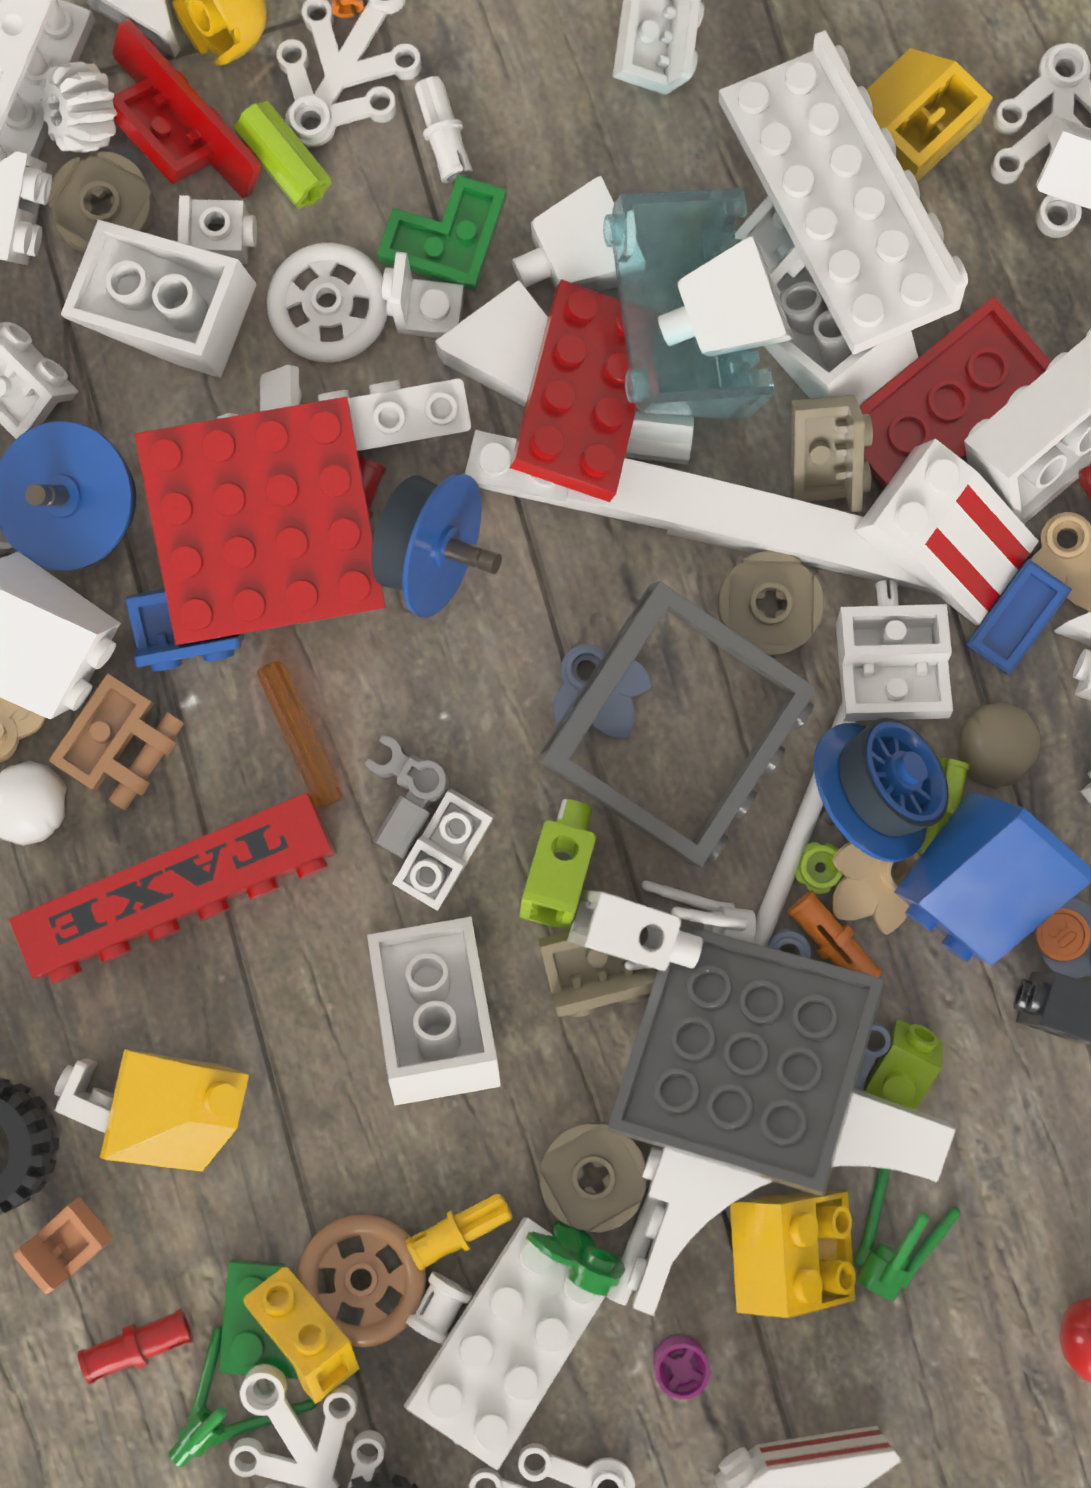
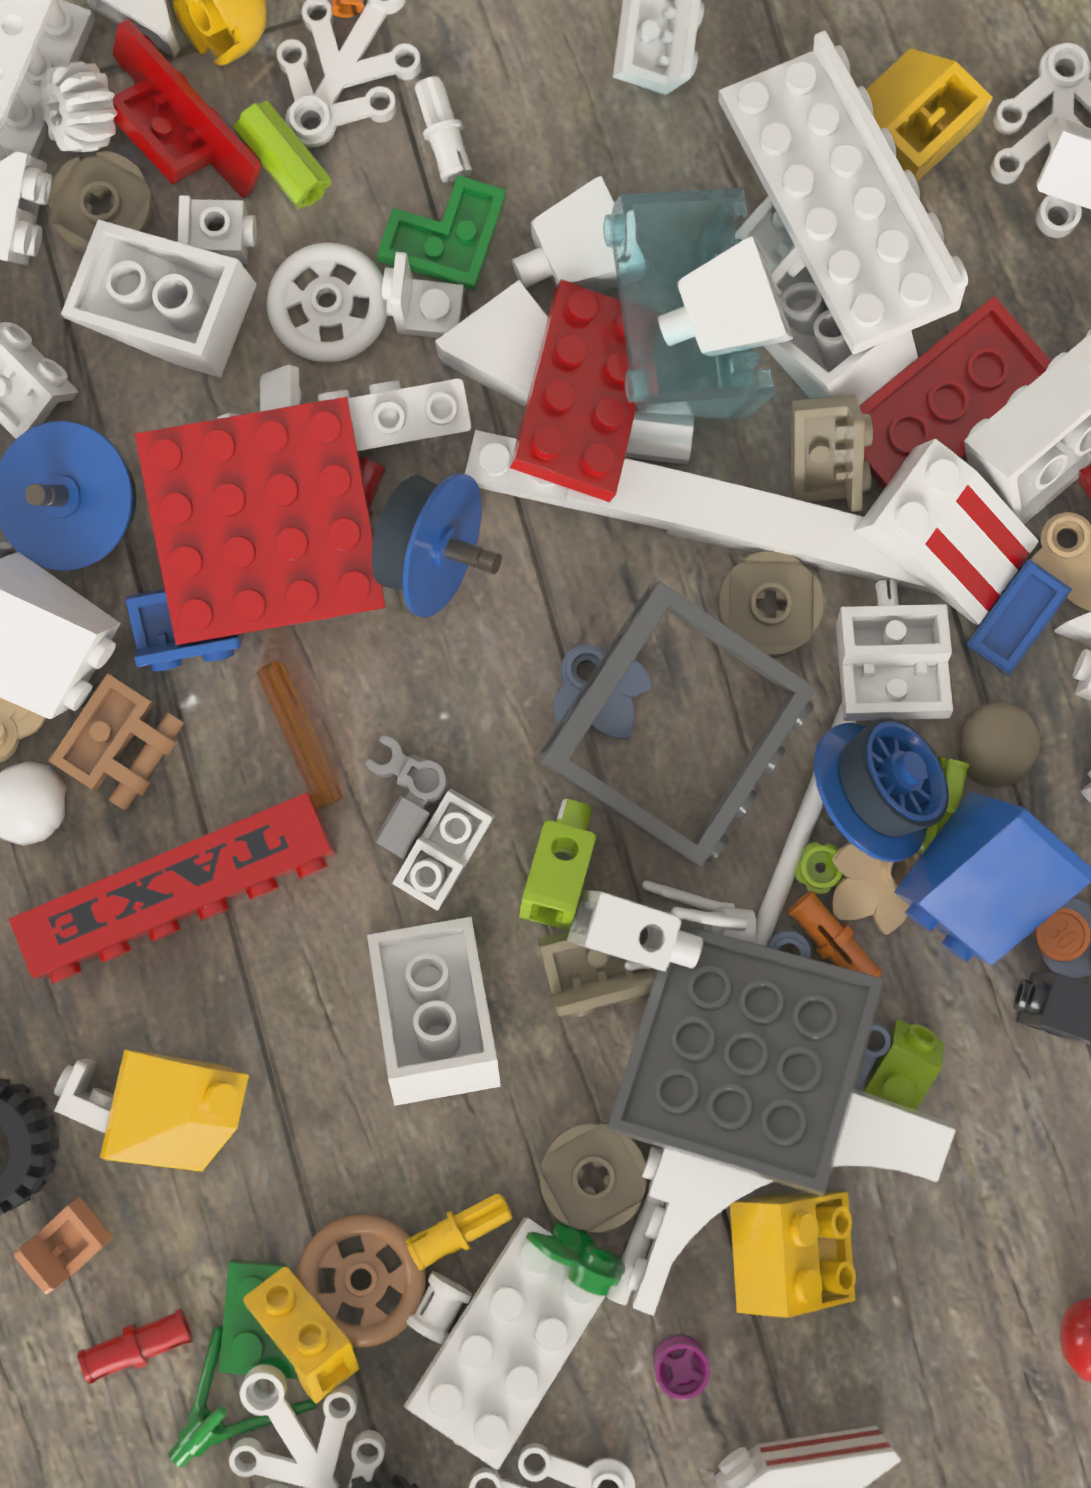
(888, 1268): green plant -> none

